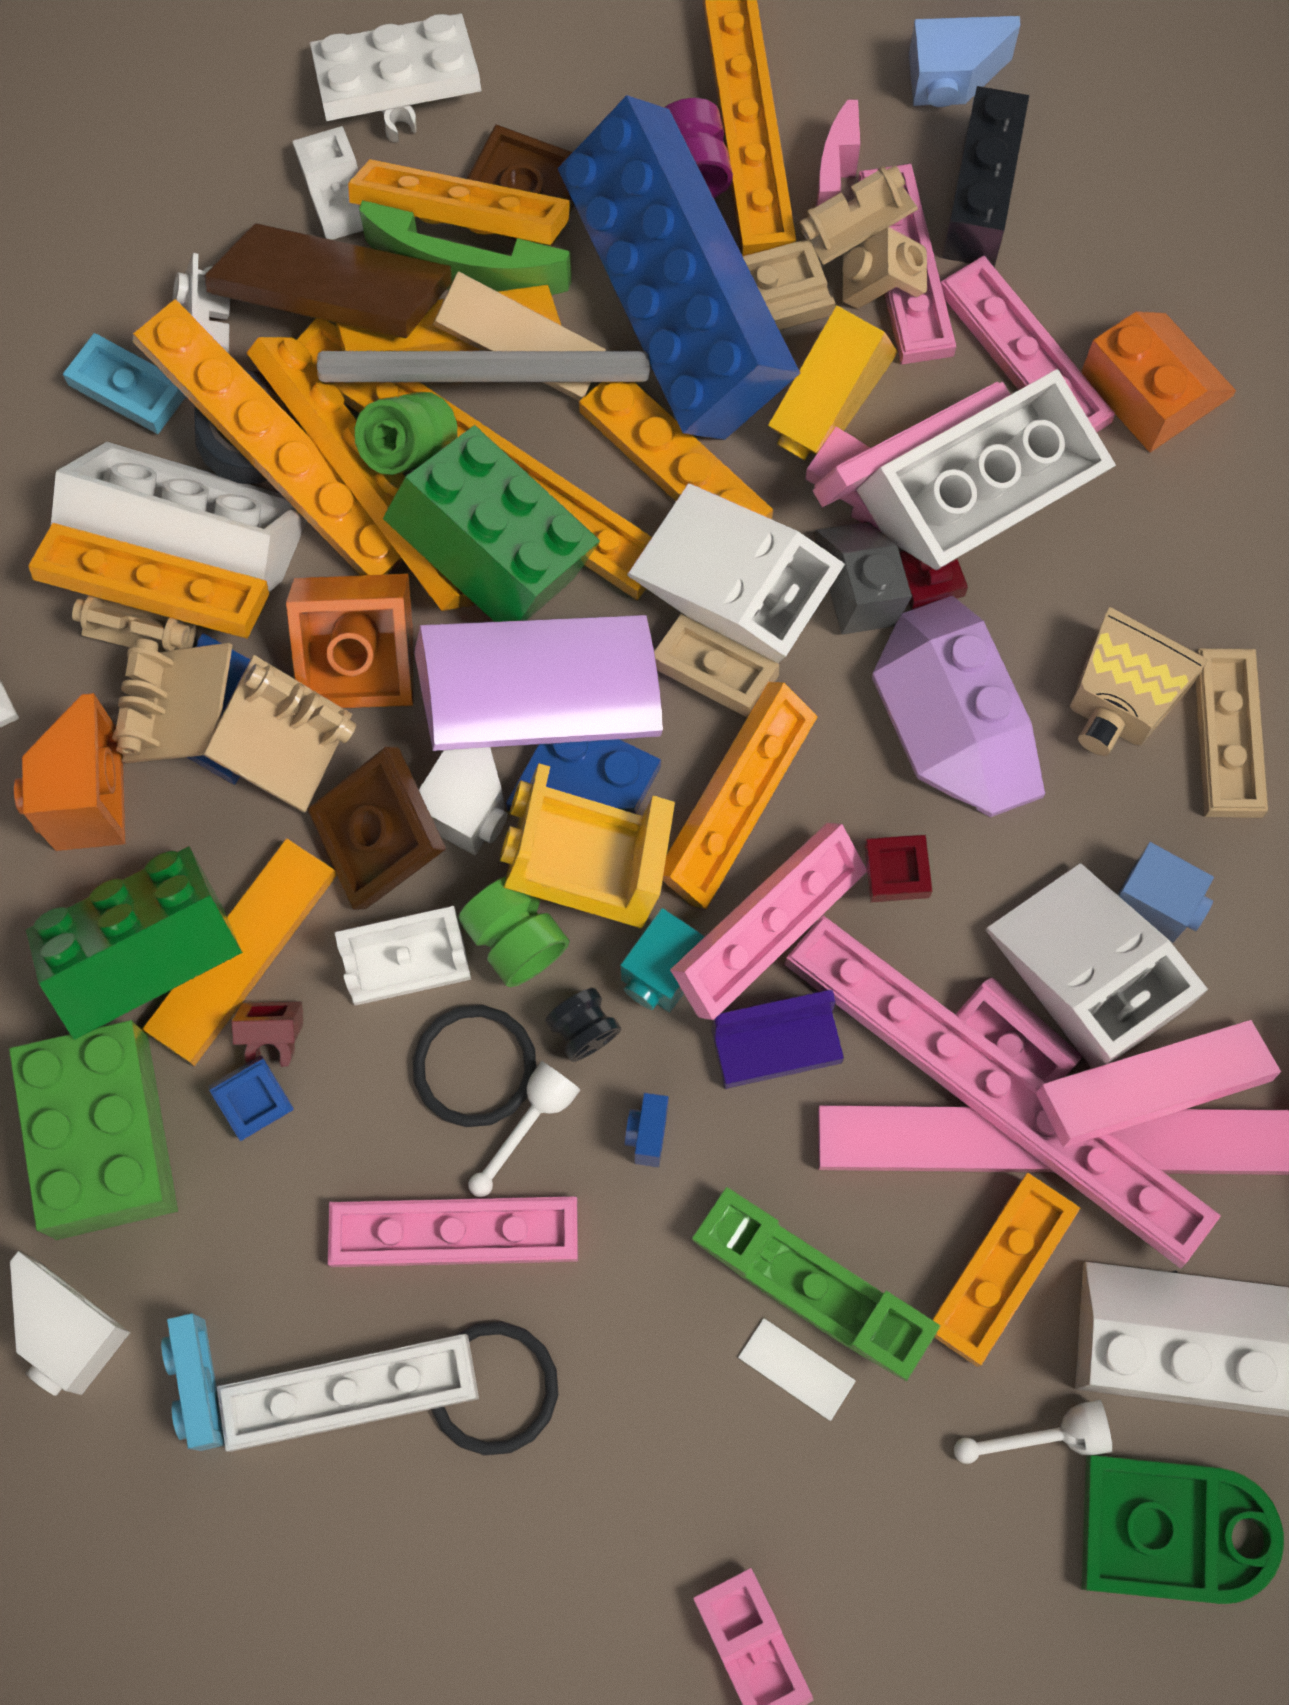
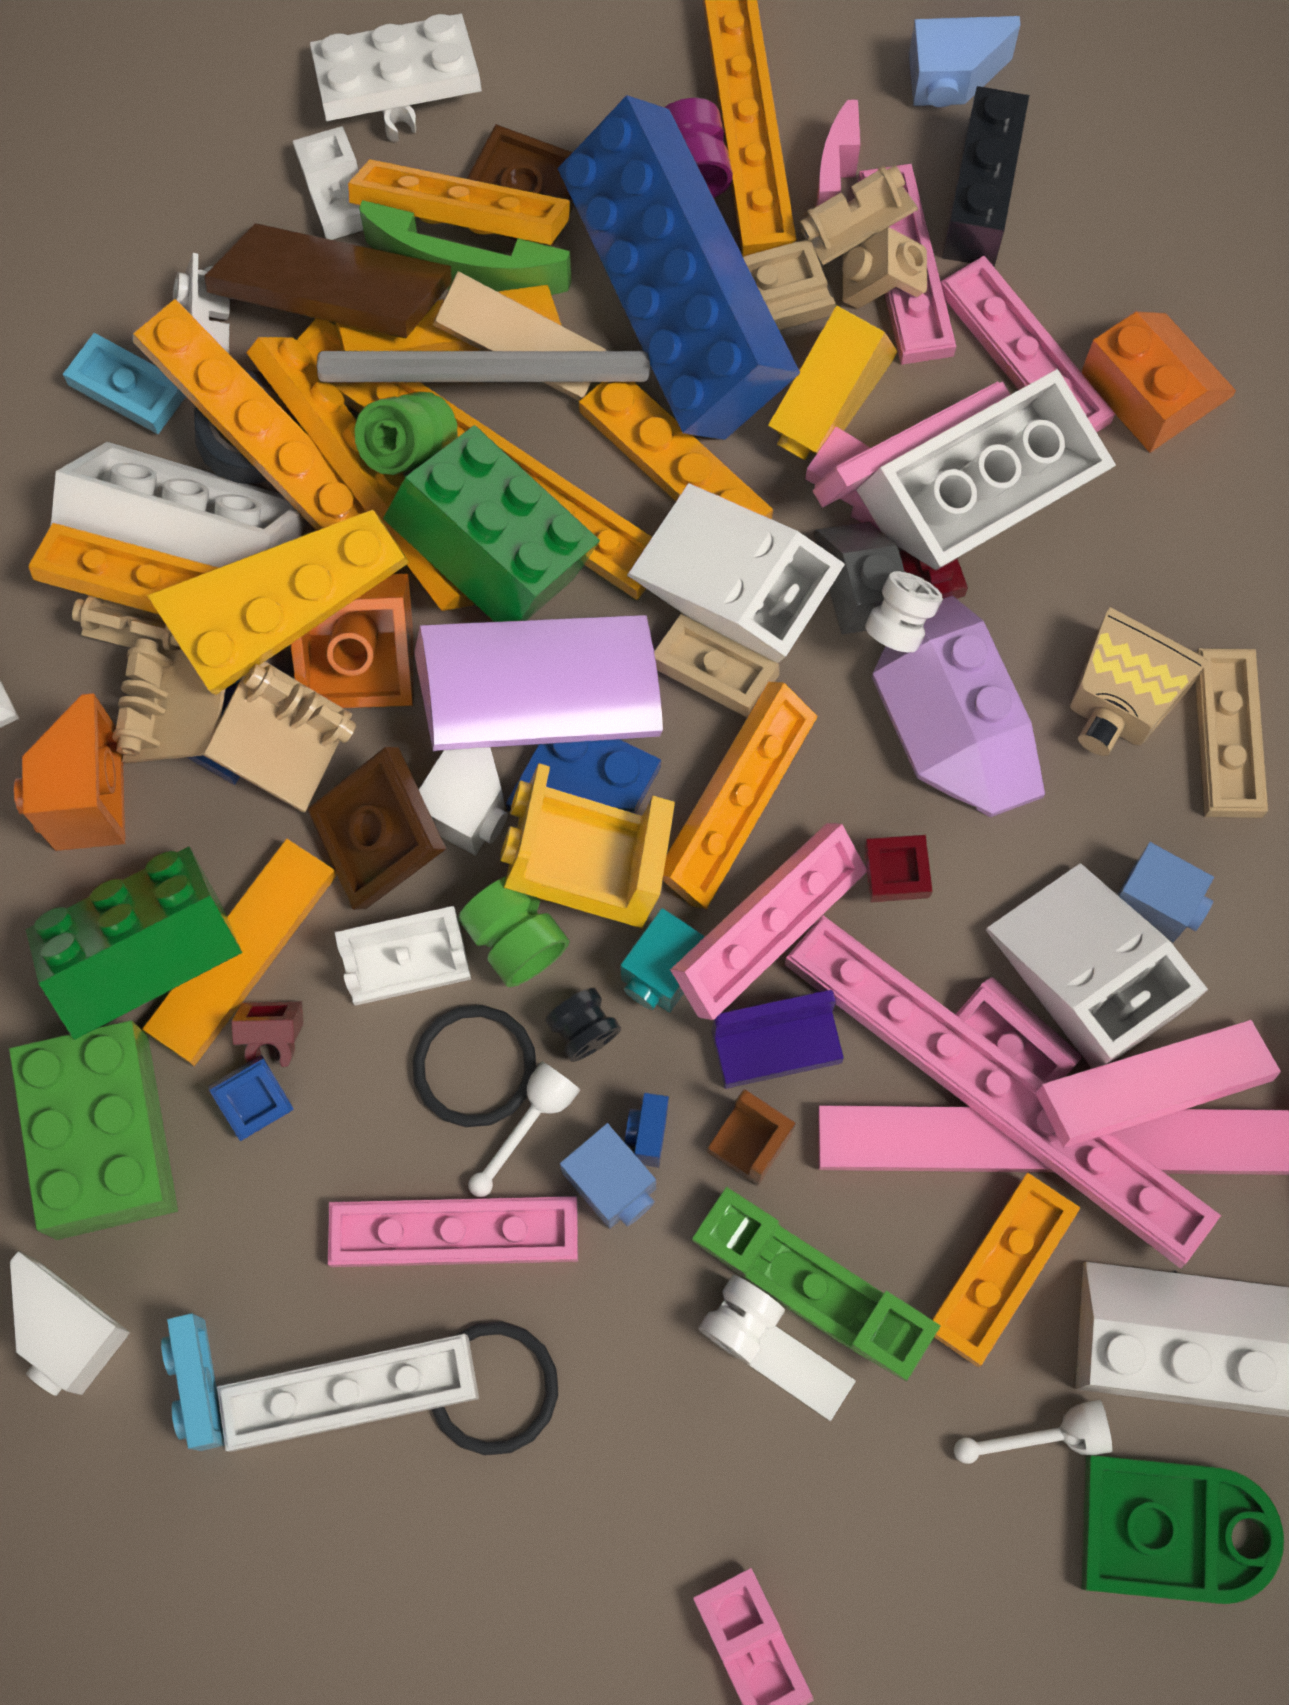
(275, 596): none -> yellow wing
(610, 1178): none -> medium blue brick
(741, 1319): none -> white wheel
(751, 1137): none -> dark orange panel
(903, 611): none -> white wheel

